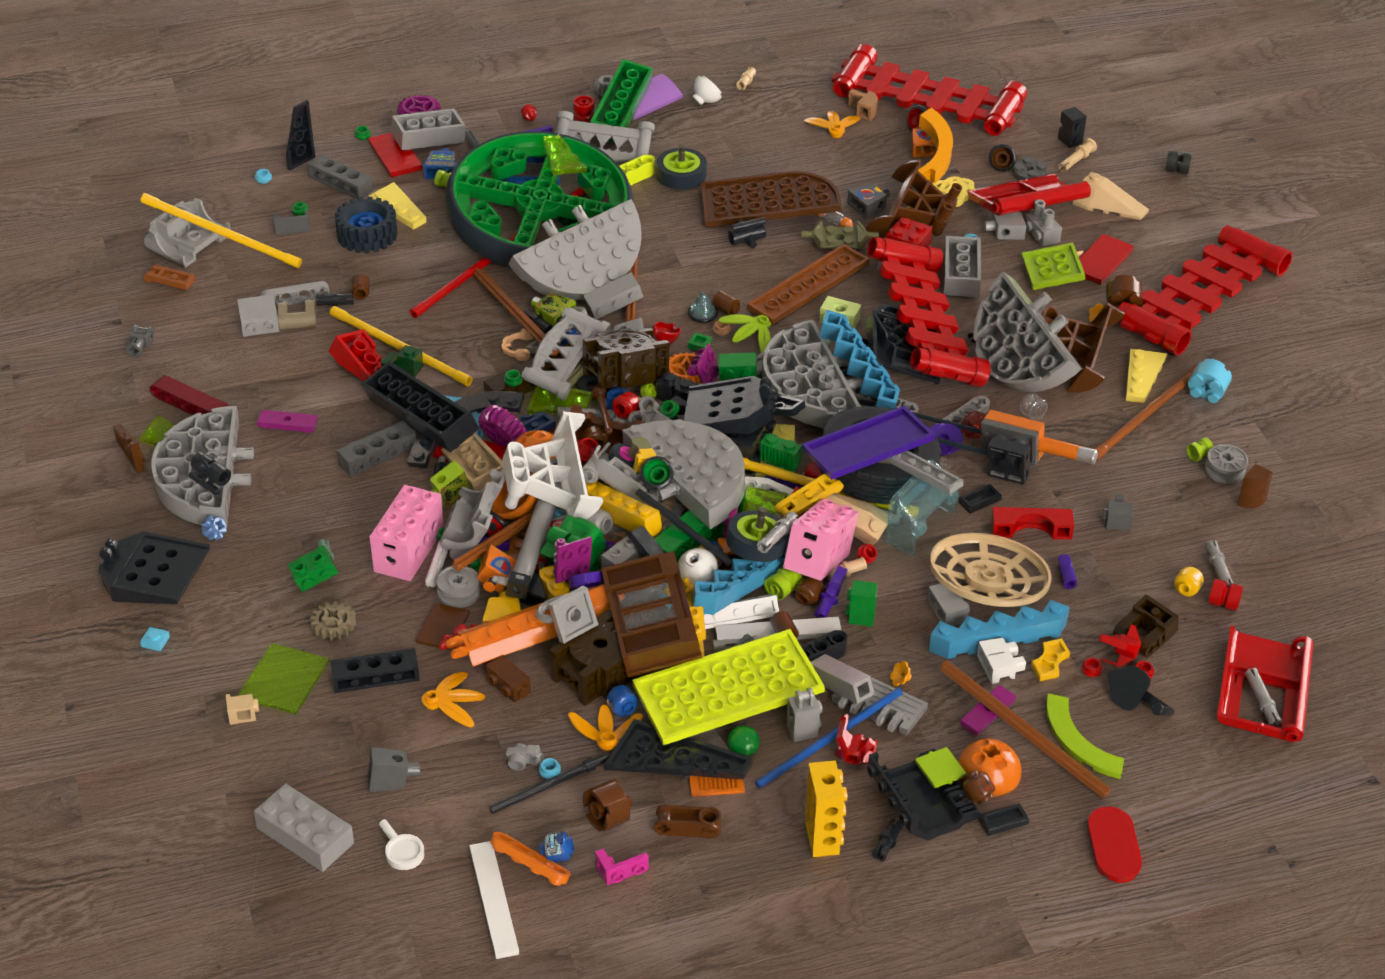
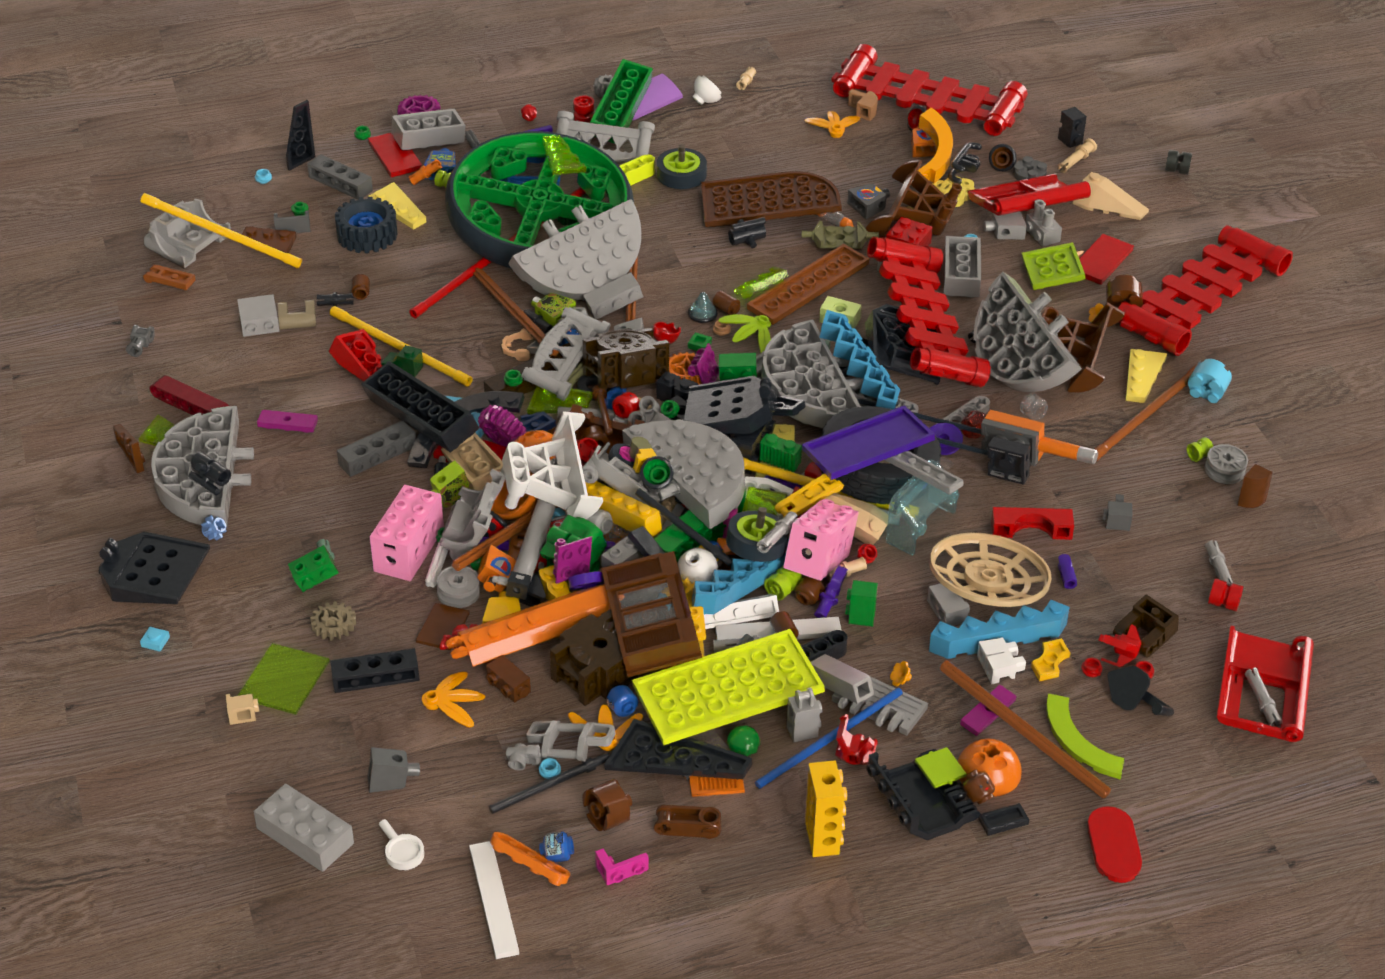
(278, 239): none -> reddish brown wing
(295, 290): light grey beam -> none
(425, 171): none -> orange pin
(569, 613): light grey tile -> none
(585, 739): none -> light grey bar
(648, 390): lime plate -> none
(775, 276): none -> clear neon green wing
(887, 840): black pin -> none
(964, 162): none -> black piece
(979, 498): black tile -> none
(1190, 580): yellow head -> none

